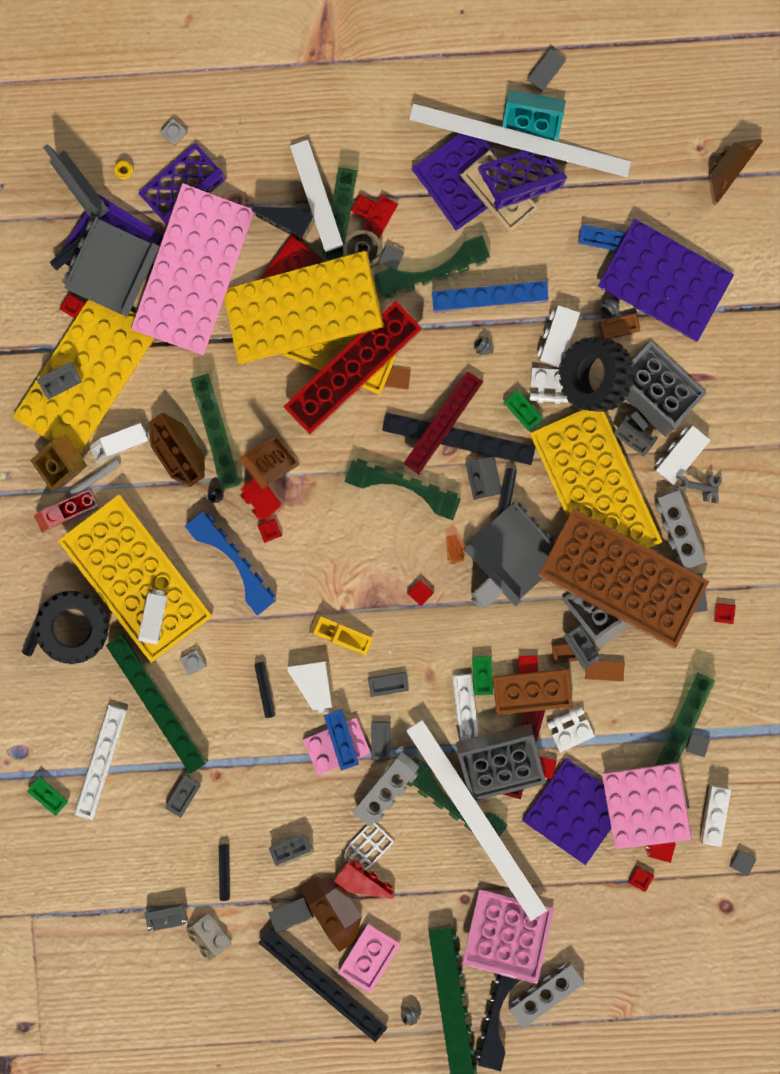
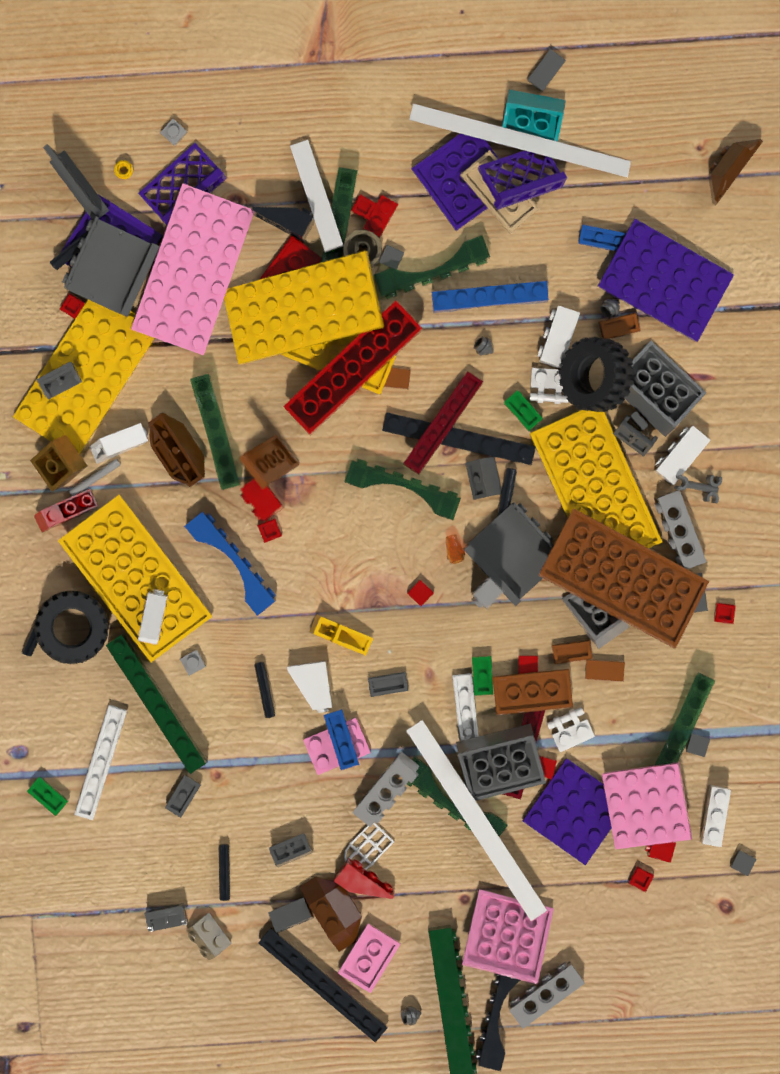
(215, 495): black hinge -> none
(380, 740): dark grey tile -> none
(582, 647): dark grey hinge -> none

